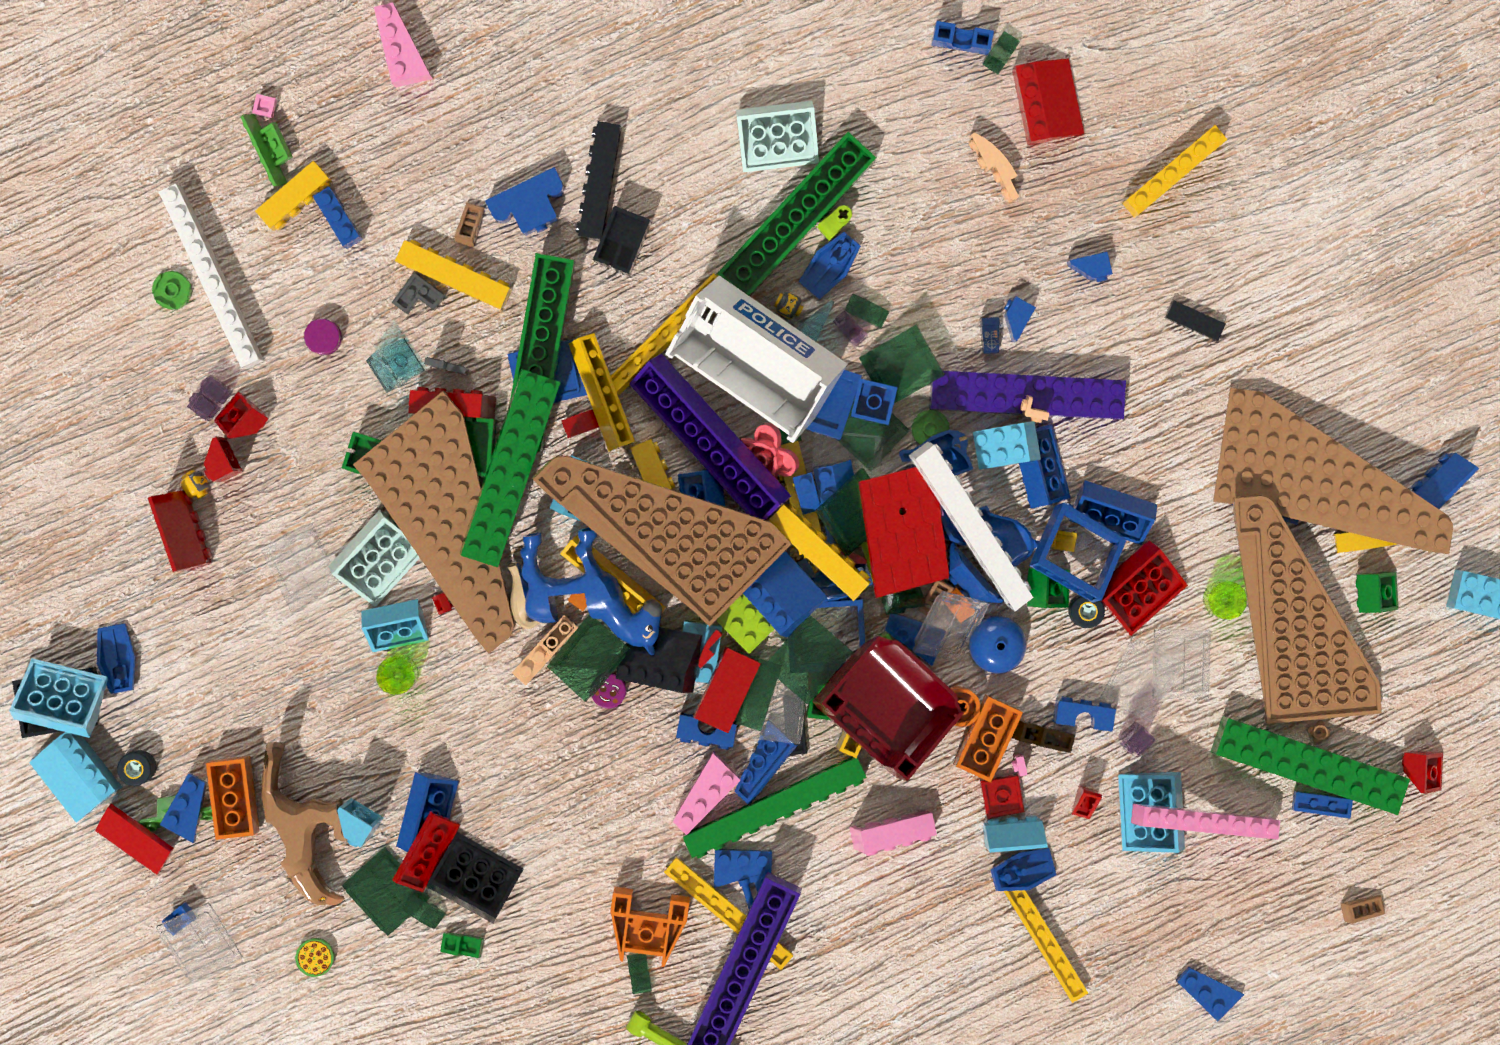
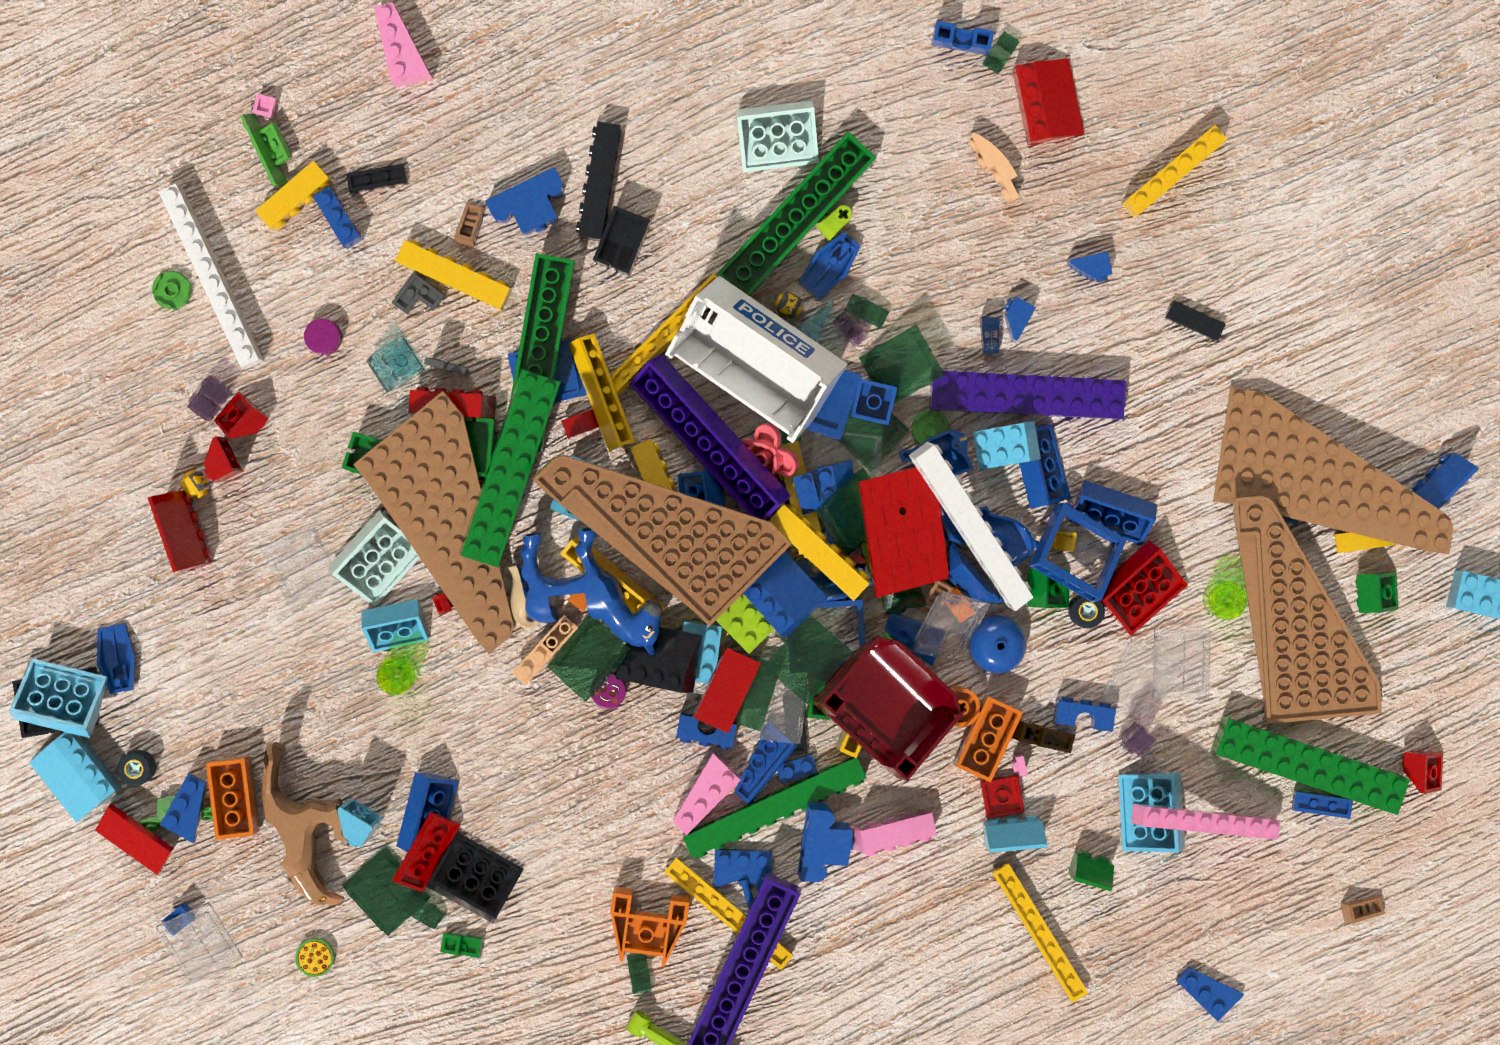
(376, 178): none -> black tile
(707, 653): red slope -> none
(797, 769): none -> blue plate
(823, 843): none -> blue brick
(1023, 870): blue piece -> none
(1036, 414): light nougat bracket -> none
(1086, 802): red slope -> none
(1092, 870): none -> green slope
(1324, 732): medium nougat plate -> none

